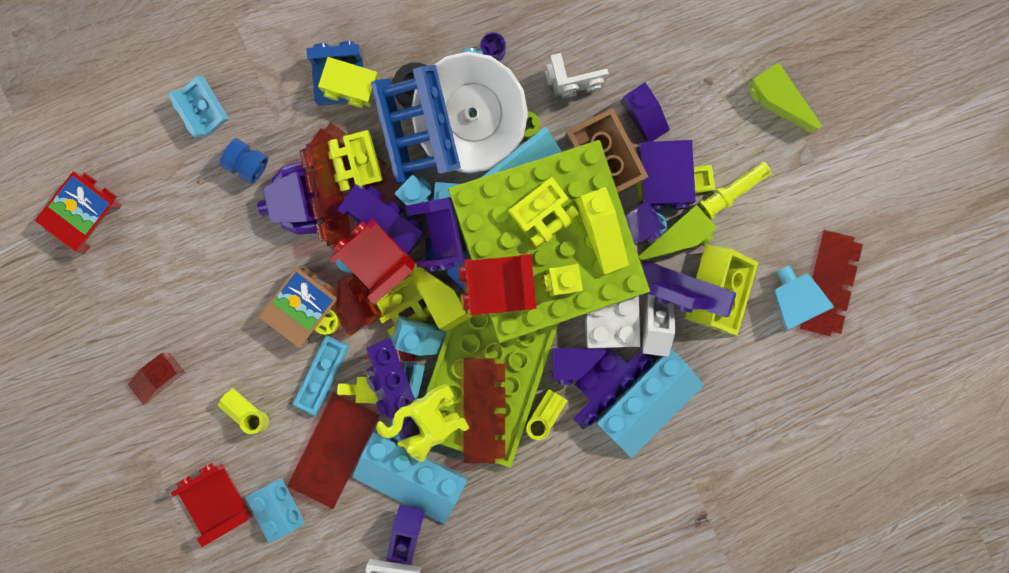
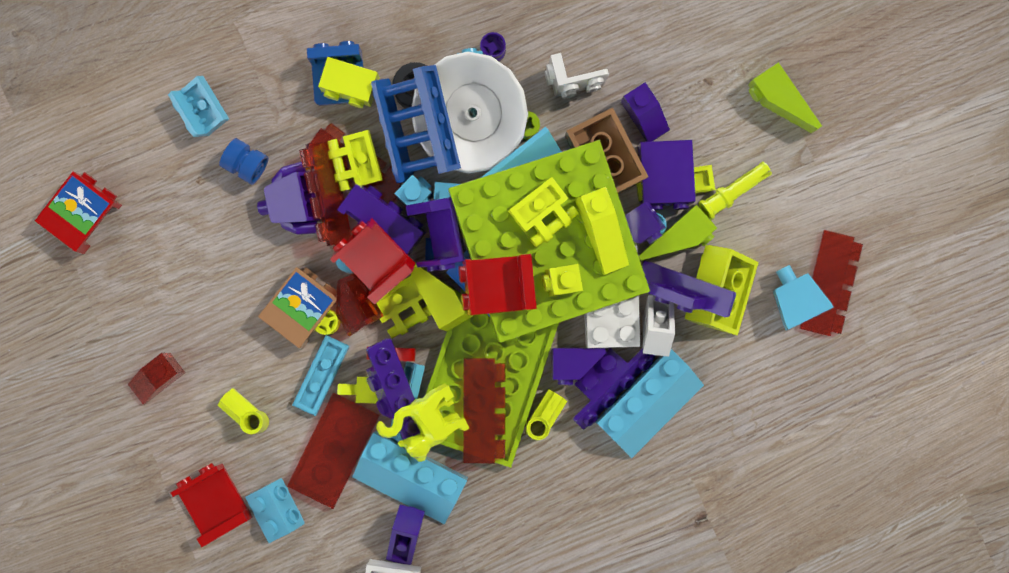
(417, 337): medium azure slope -> none

